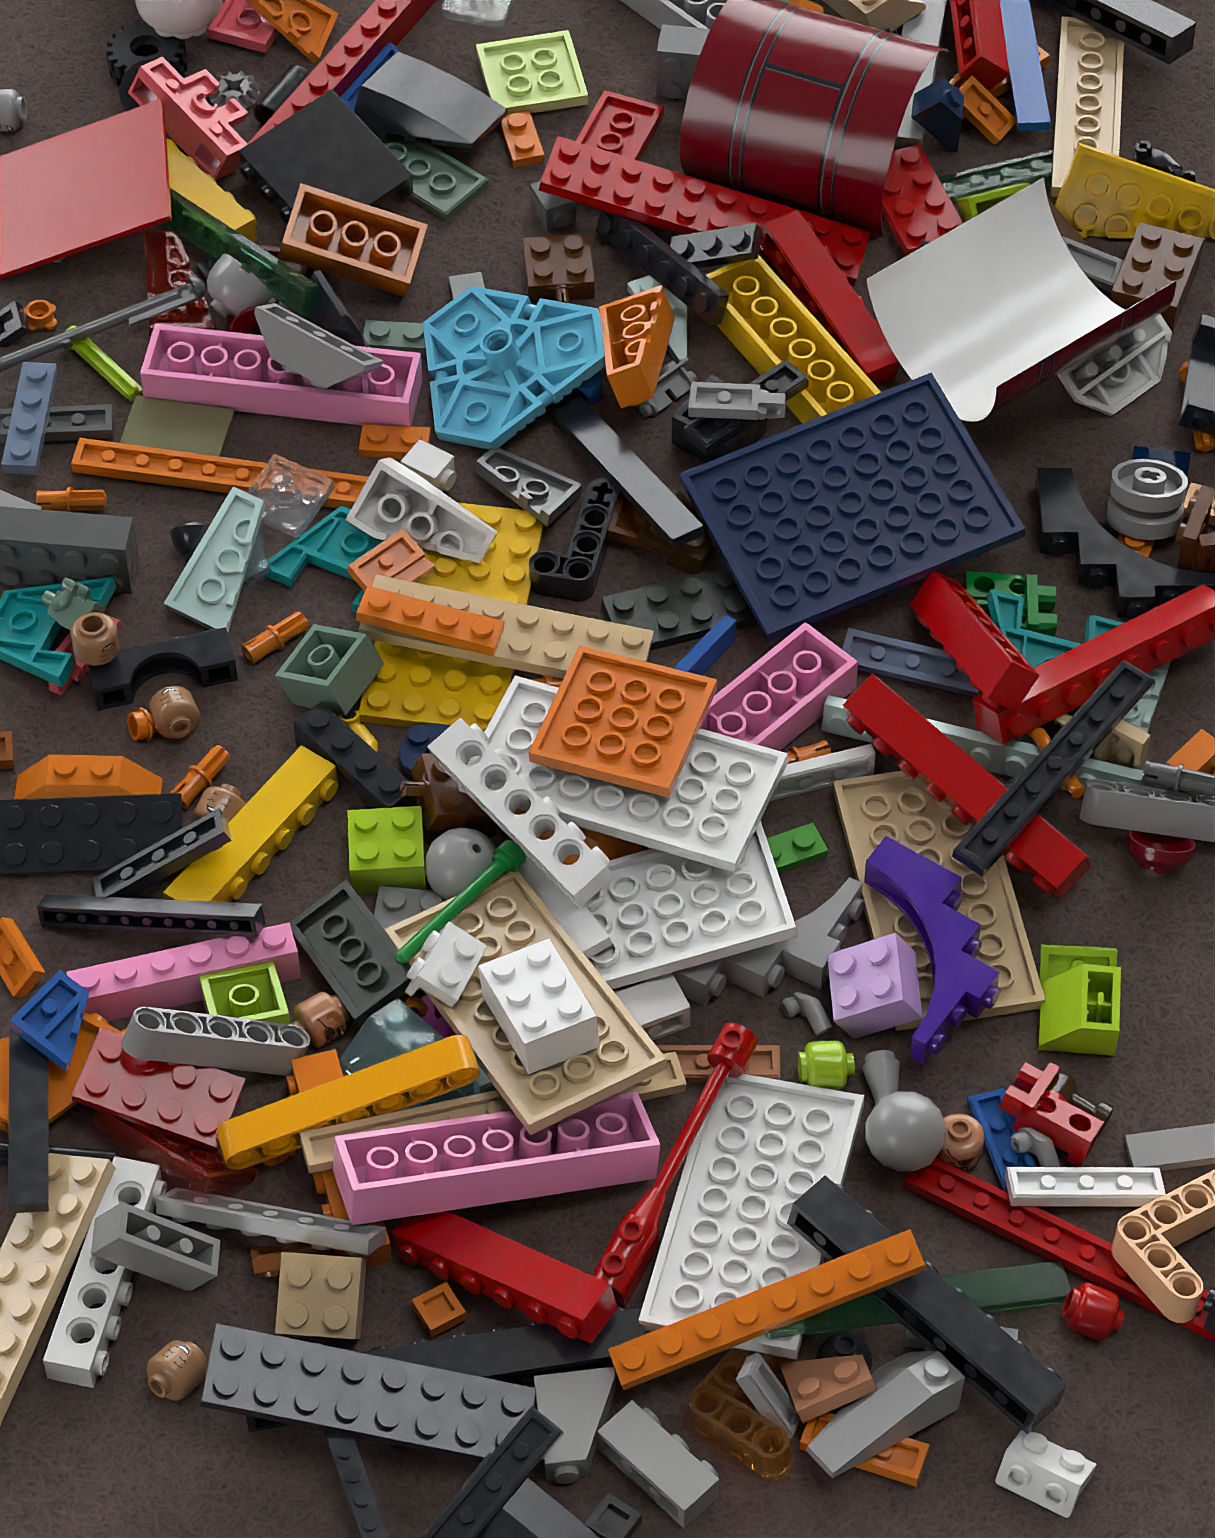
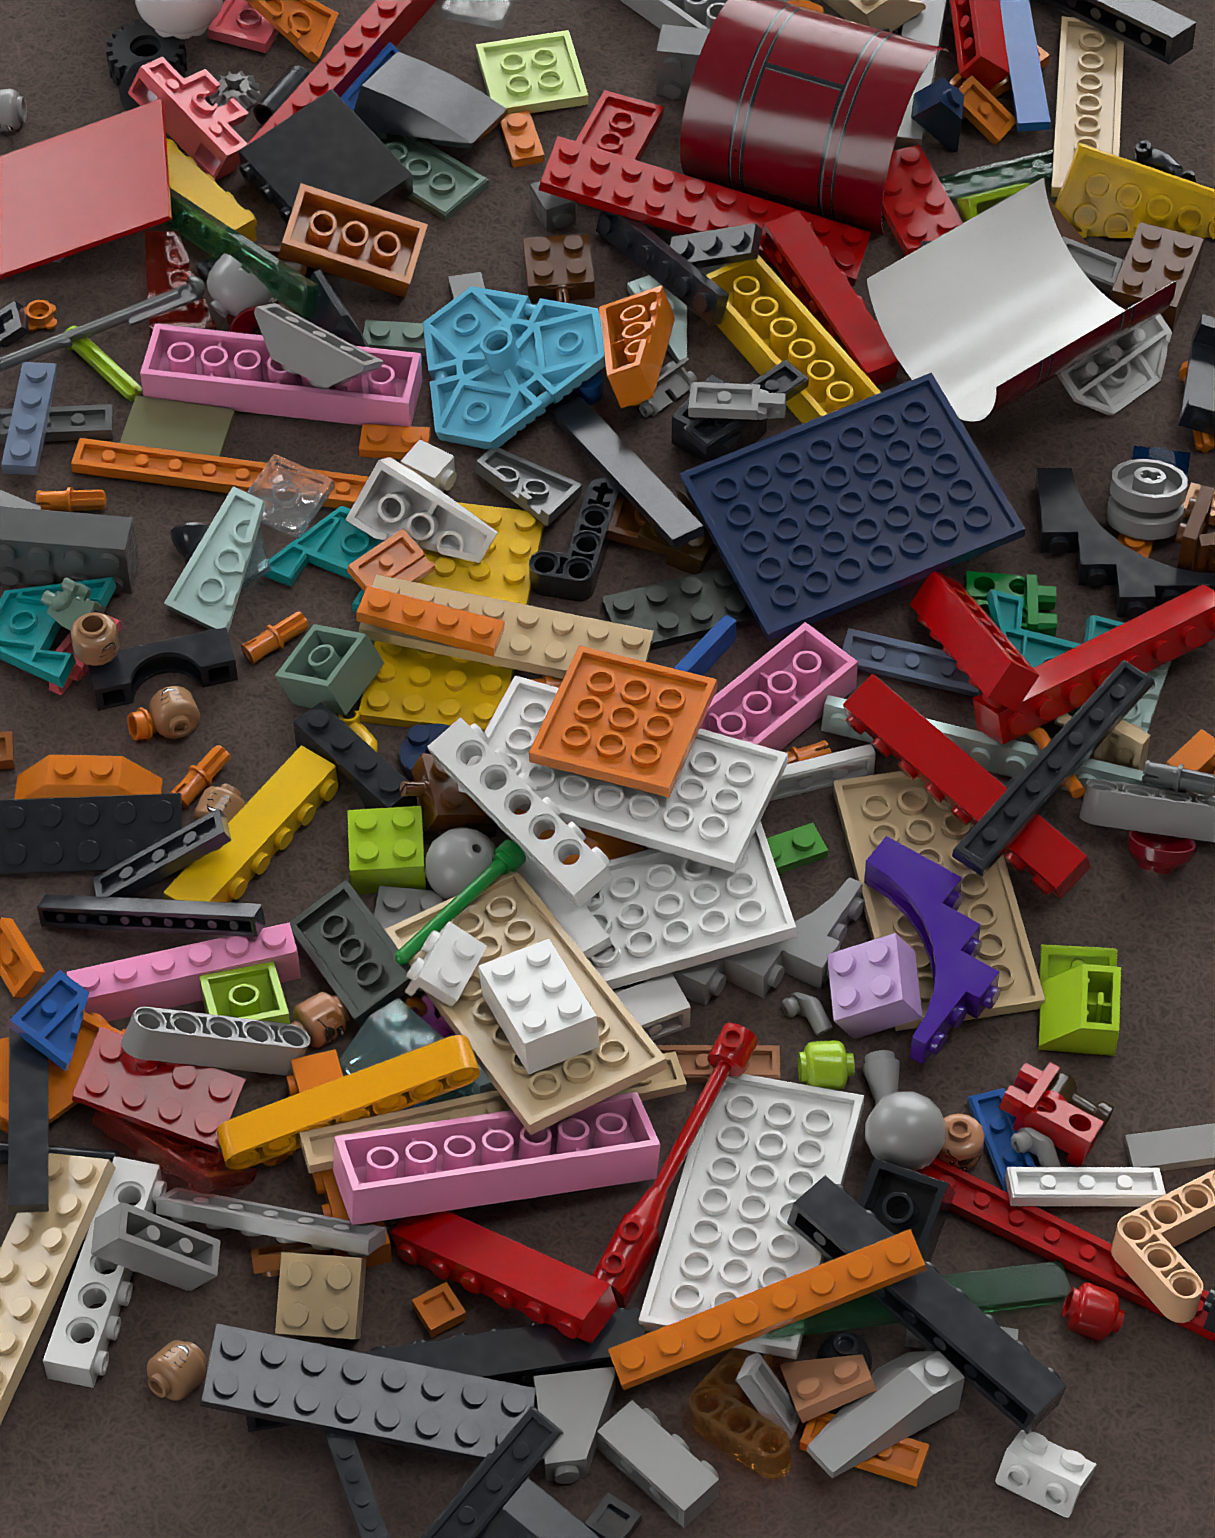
(908, 1201): none -> black brick

